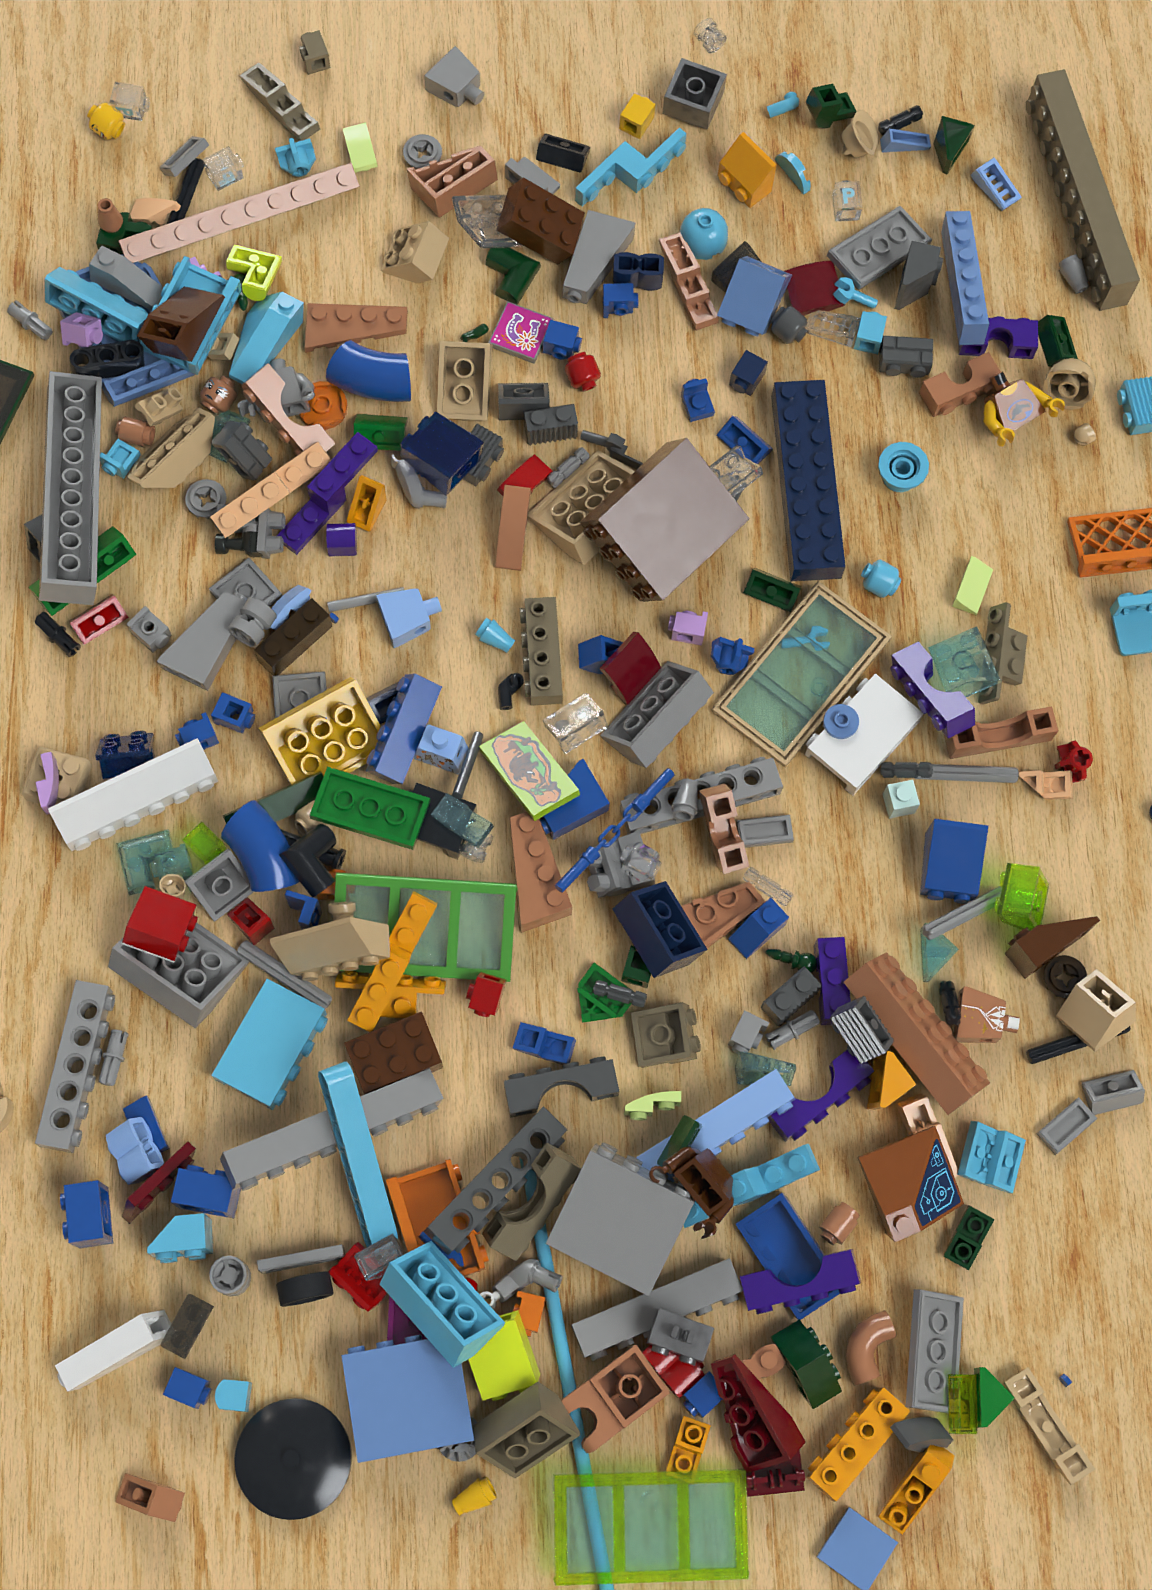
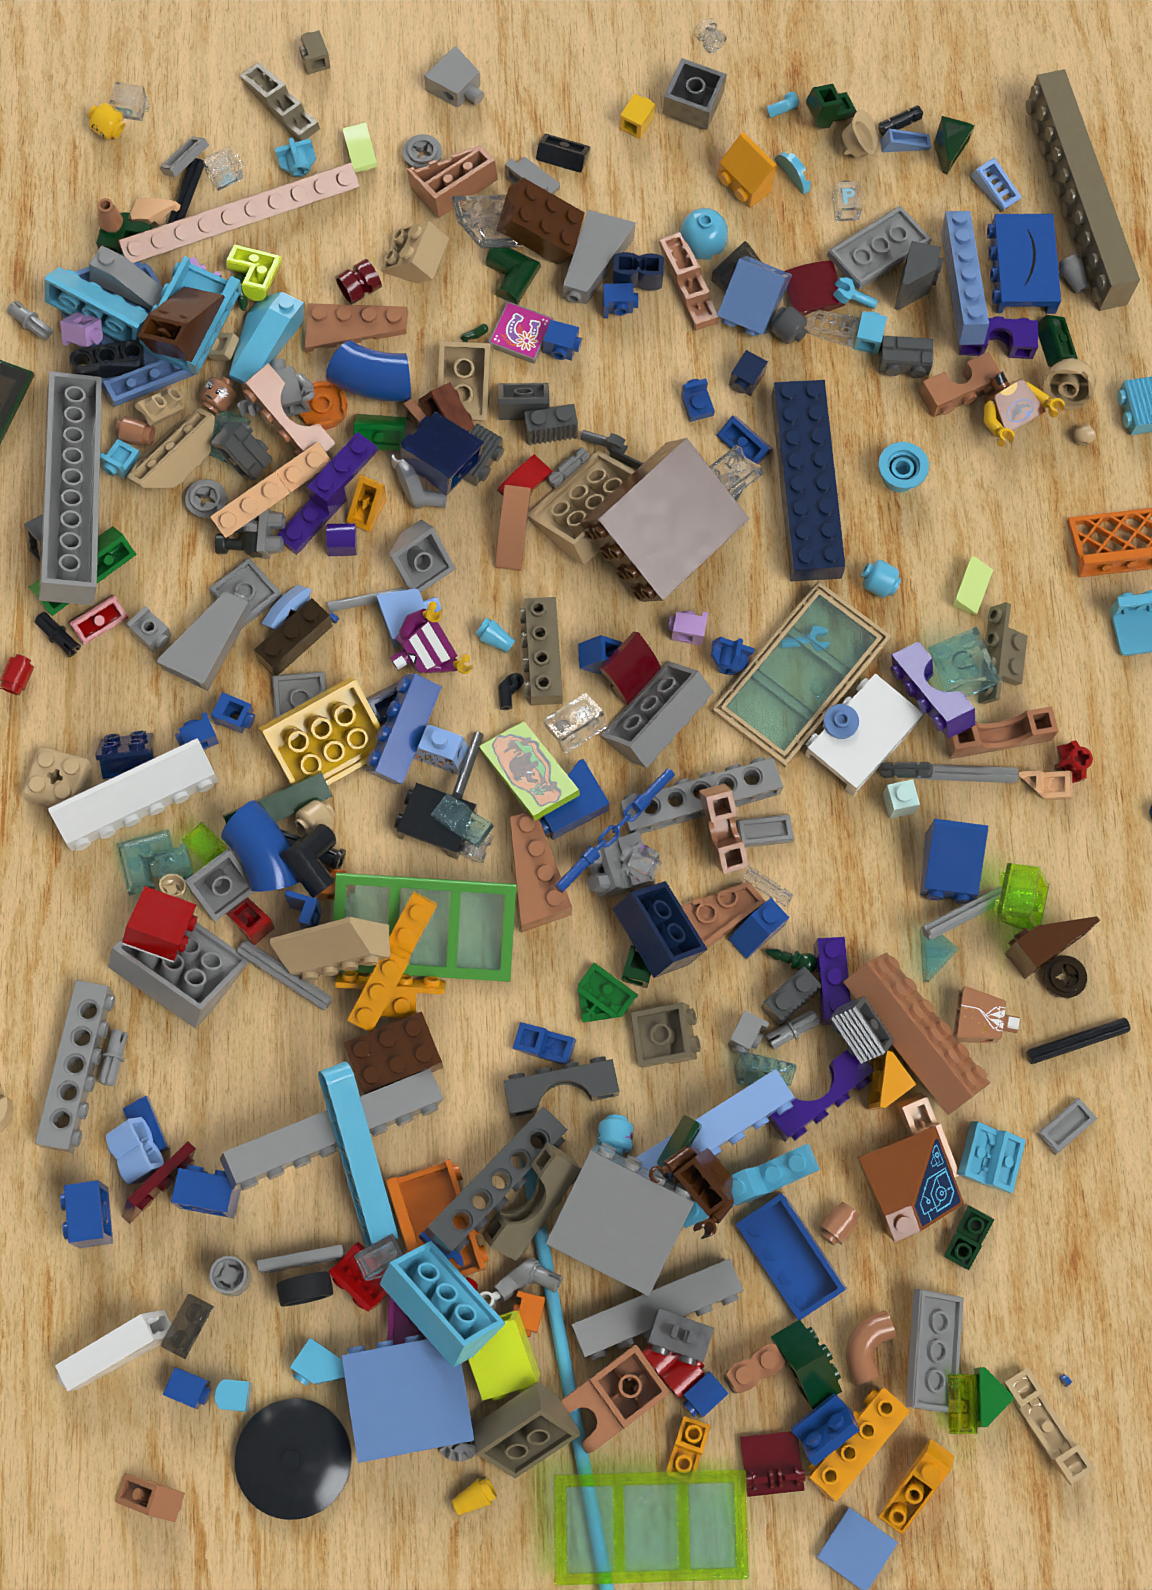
(16, 674): none -> red brick
(48, 788): lavender slope -> none
(185, 1237): medium azure slope -> none
(253, 620): light grey wheel -> none
(270, 1044): medium azure panel -> none
(317, 1365): none -> medium azure slope
(342, 909): tan wheel -> none
(357, 282): none -> dark red wheel
(370, 808): green plate -> none
(414, 412): none -> nougat tile
(420, 556): none -> light grey slope
(426, 645): none -> torso
(447, 402): none -> copper brick
(486, 994): red brick -> none
(582, 371): red head -> none
(616, 1132): none -> medium azure head
(619, 993): dark grey axle -> none
(630, 167): medium azure bracket -> none
(643, 1106): yellowish green slope -> none
(685, 802): light grey cone -> none
(759, 1424): dark red wedge -> none
(764, 1289): dark purple arch -> none
(772, 589): dark green slope -> none
(825, 1428): none -> blue bracket
(921, 1432): dark grey slope -> none
(950, 1003): black axle -> none
(1024, 261): none -> blue panel
(1097, 1010): tan slope -> none
(1113, 1092): light grey slope -> none

